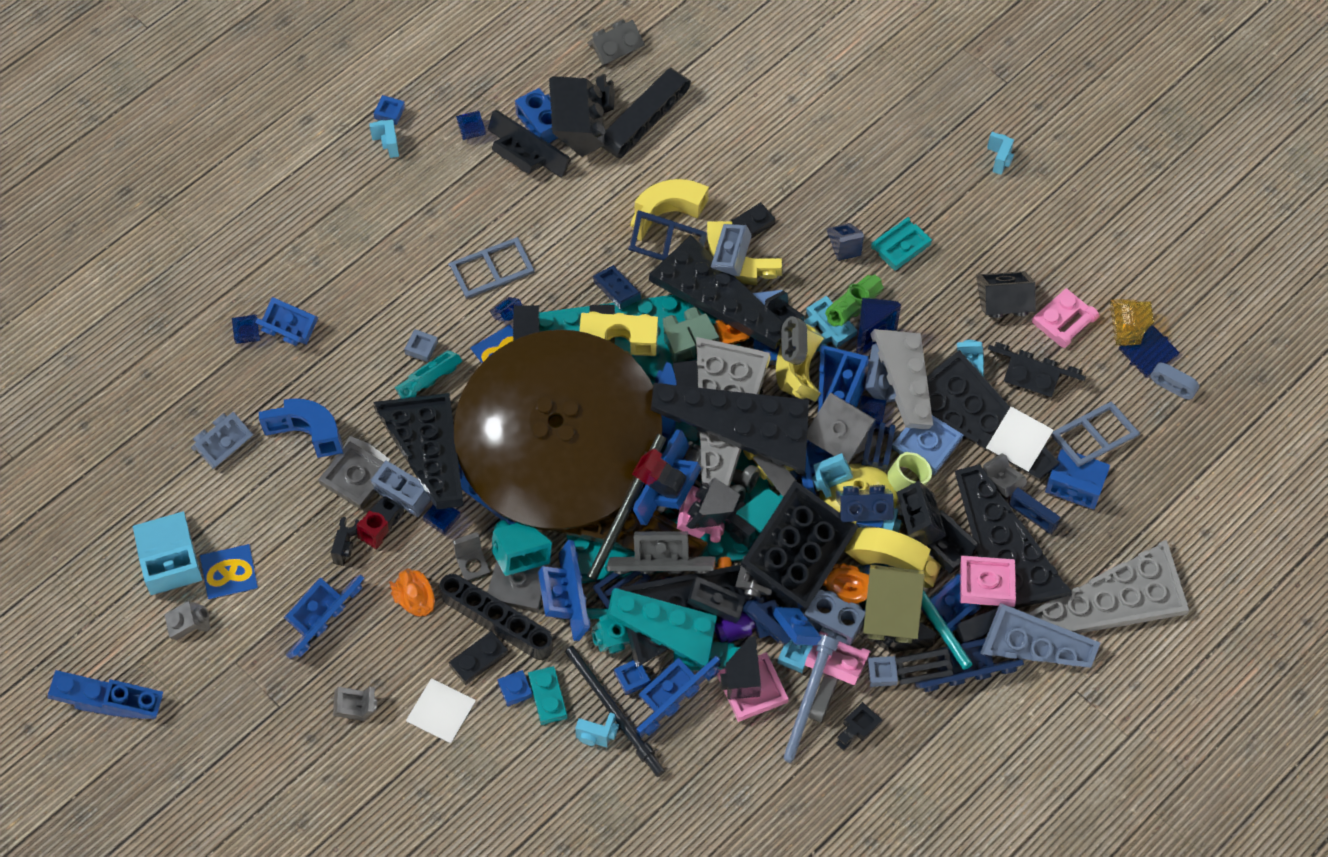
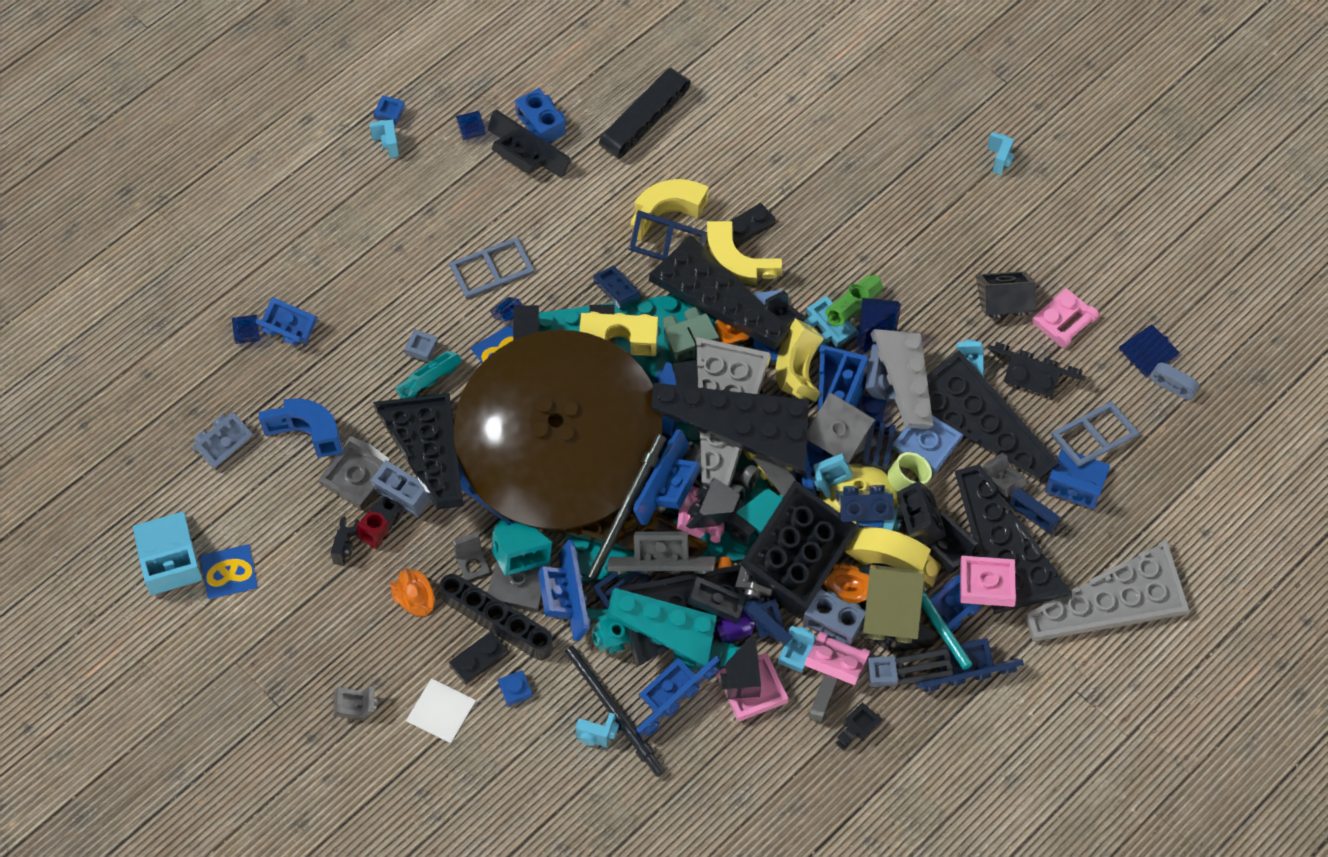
(104, 697): blue slope -> none
(187, 619): flat silver bracket -> none
(315, 608): blue bracket -> none
(441, 519): clear blue plate -> none
(547, 695): teal plate -> none
(577, 113): black slope -> none
(608, 92): black plate -> none
(616, 42): dark grey bracket -> none
(631, 678): blue plate -> none
(659, 474): leg -> none
(731, 249): sand blue slope -> none
(794, 340): dark grey beam -> none
(797, 626): blue plate -> none
(825, 648): sand blue piece -> none
(846, 241): dark blue slope -> none
(901, 243): teal plate -> none
(975, 627): black slope -> none
(1020, 438): white sticker -> none
(1034, 639): sand blue wing -> none
(1130, 320): clear yellow slope -> none

